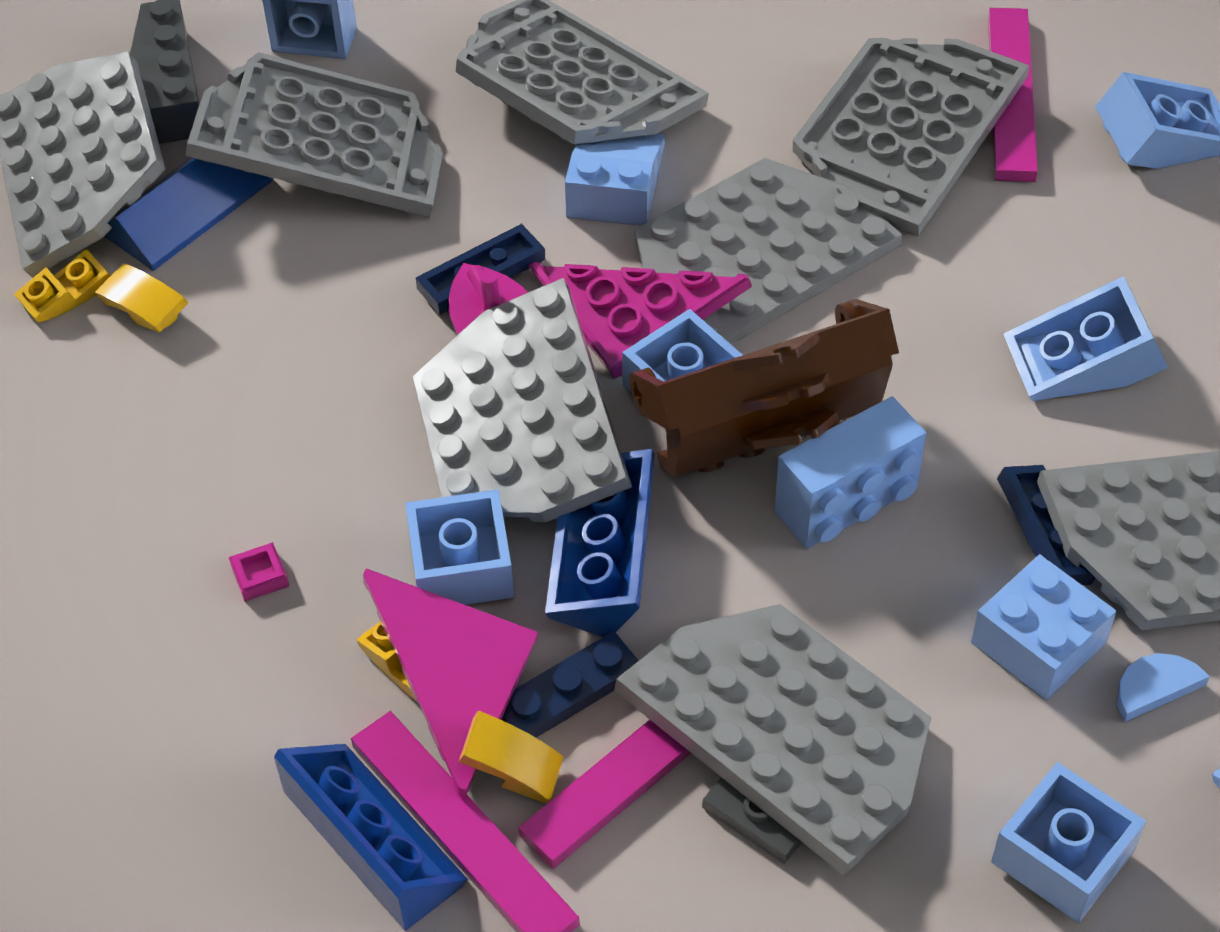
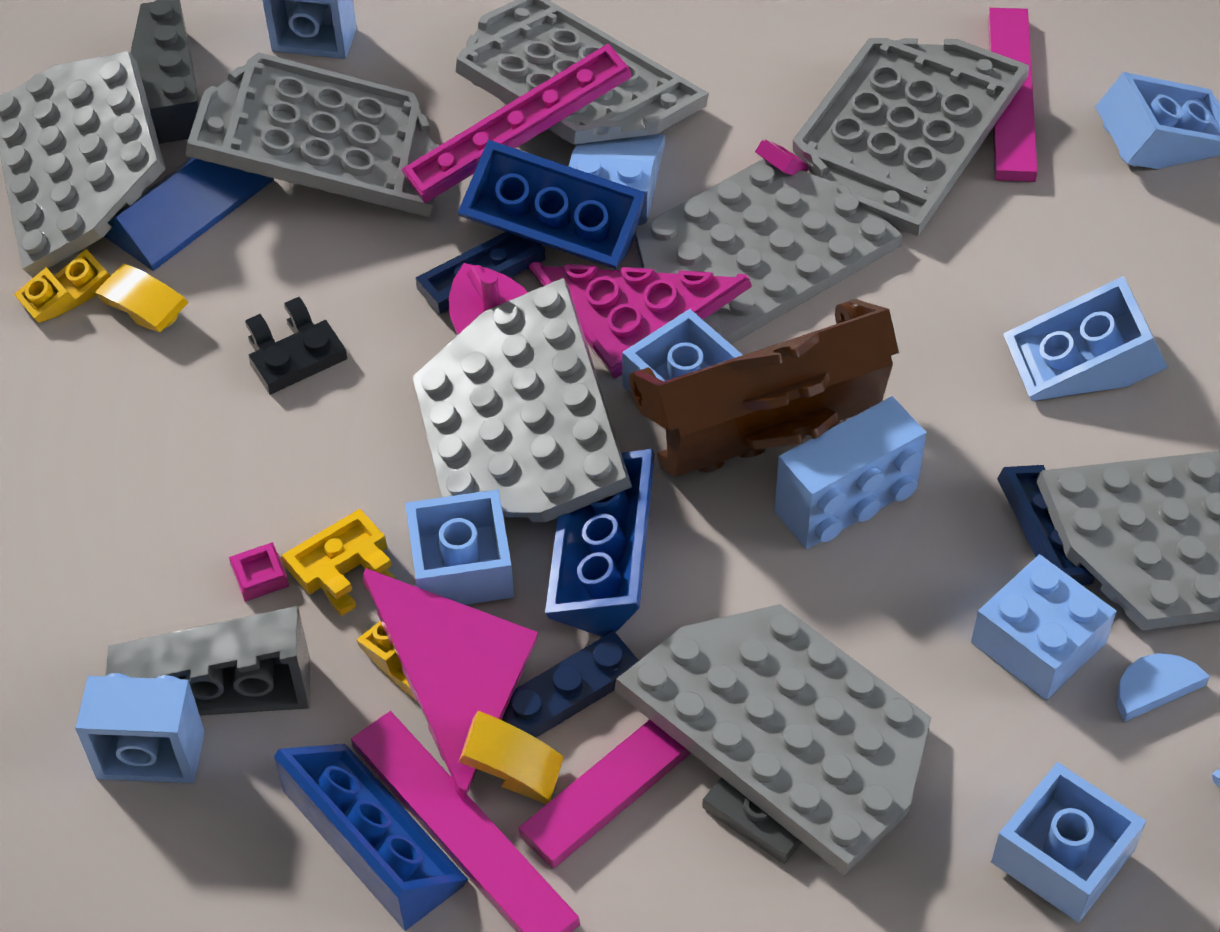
(140, 728): none -> light blue brick
(230, 664): none -> wedge
(296, 356): none -> black plate
(336, 551): none -> yellow plate
(518, 121): none -> dark pink tile
(553, 204): none -> blue slope
(781, 157): none -> dark pink tile

